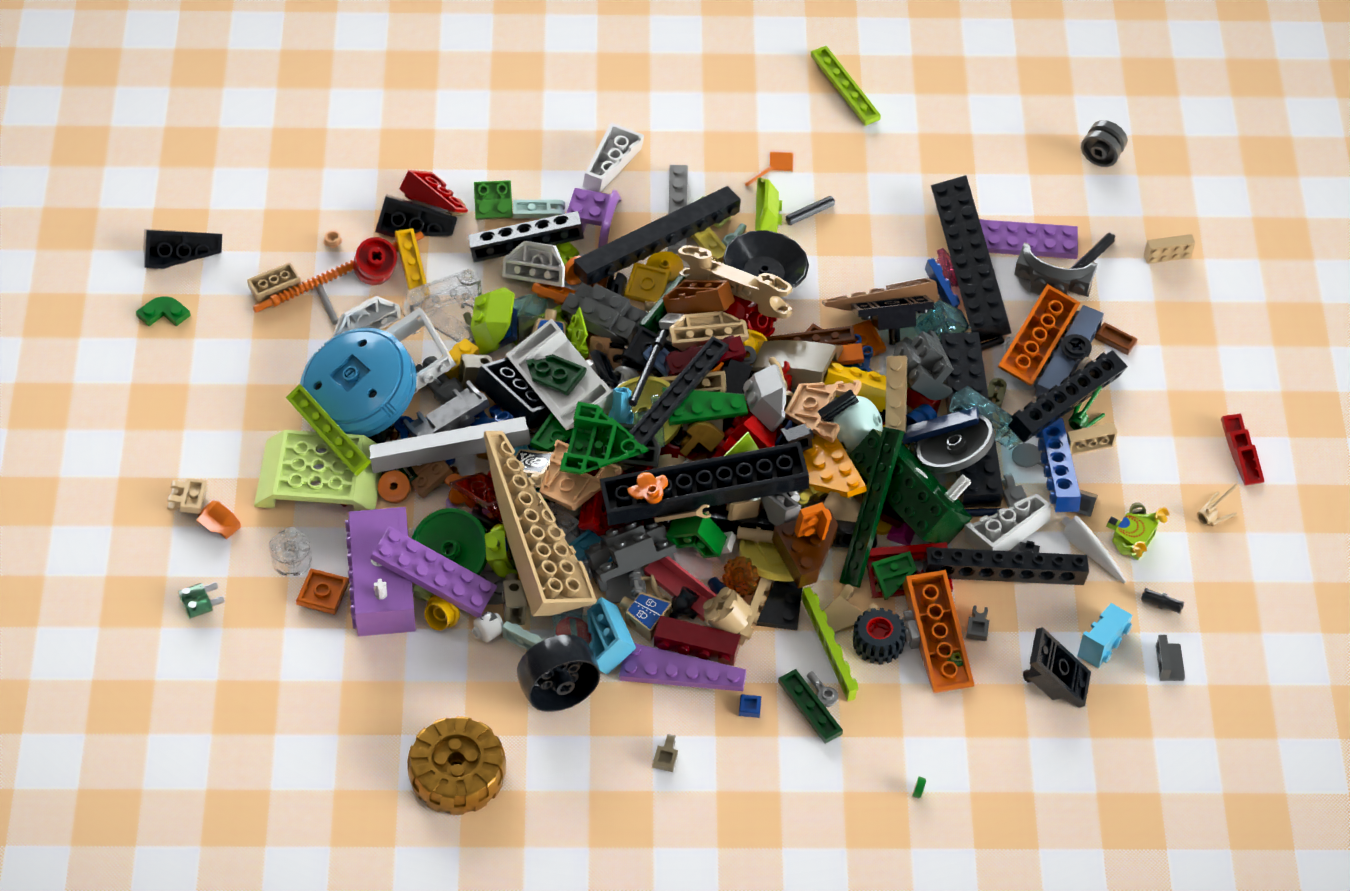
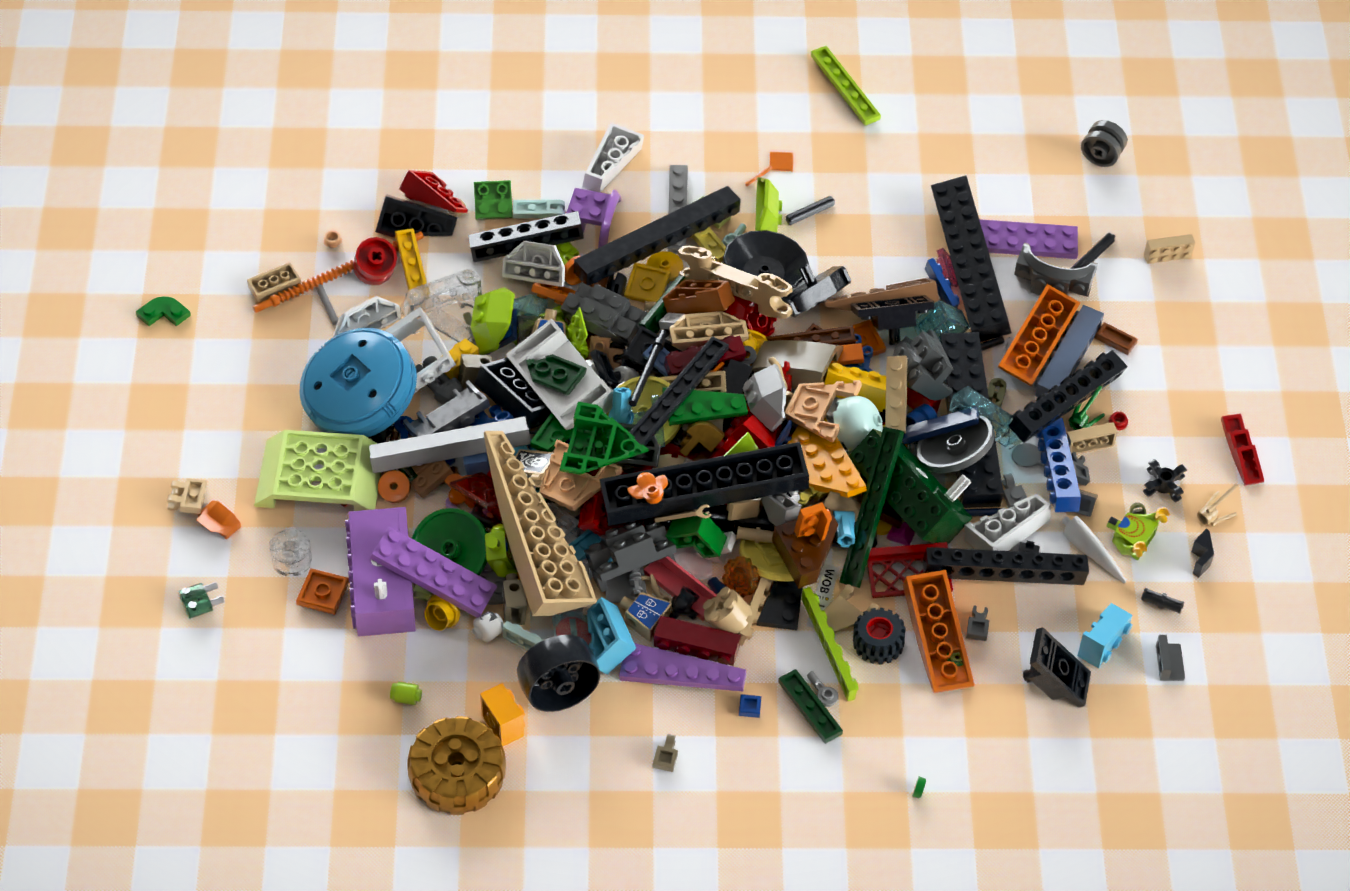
(175, 247): black wedge -> none
(328, 429): lime plate -> none
(405, 693): none -> lime brick
(476, 463): none -> medium blue brick
(502, 713): none -> light orange brick
(798, 434): brick -> none
(816, 288): none -> piece
(825, 587): none -> white sticker
(838, 405): black tile -> none
(845, 531): none -> medium azure piece
(892, 572): green wing -> none
(912, 634): light grey plate -> none
(1073, 341): black gear -> none
(1081, 470): none -> dark grey plate
(1120, 420): none -> red plate
(1164, 480): none -> black pin
(1204, 550): none -> black slope

